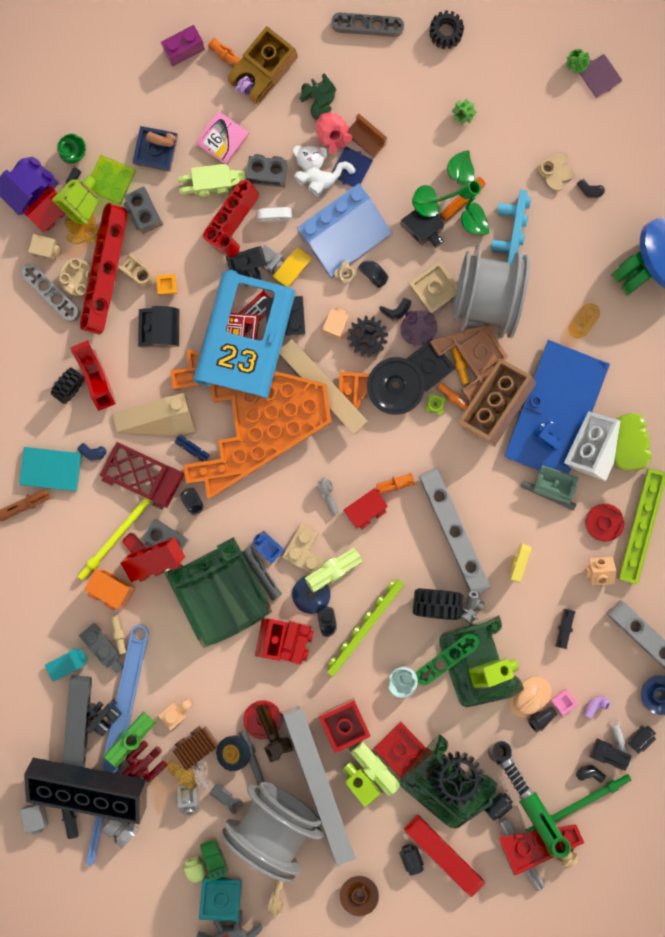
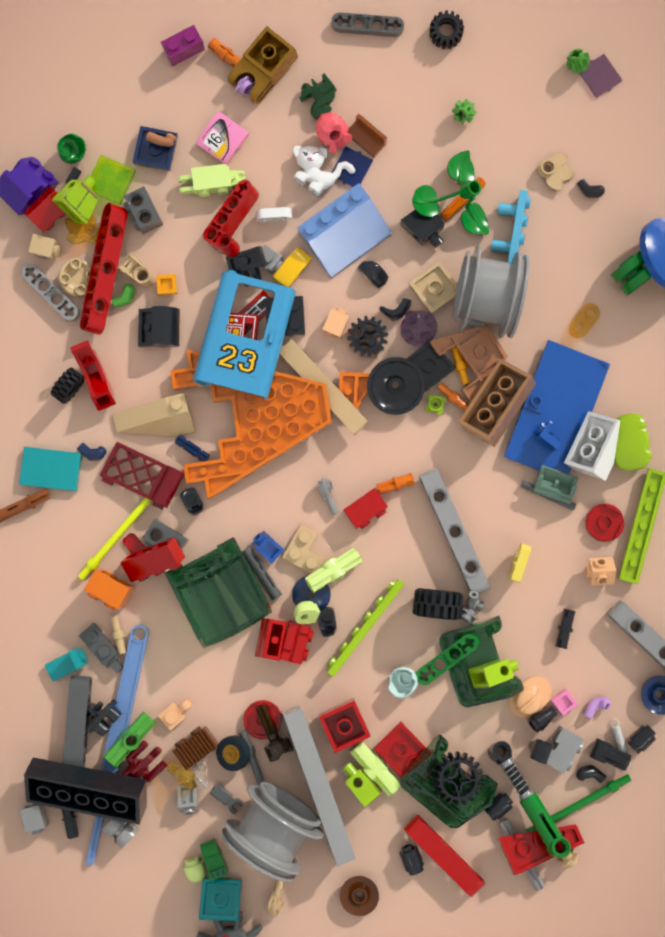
(126, 297): none -> bright green arm
(265, 176): dark grey brick -> none
(306, 612): none -> yellowish green piece
(345, 278): tan plate -> none
(540, 750): none -> black piece
(564, 749): none -> light grey brick

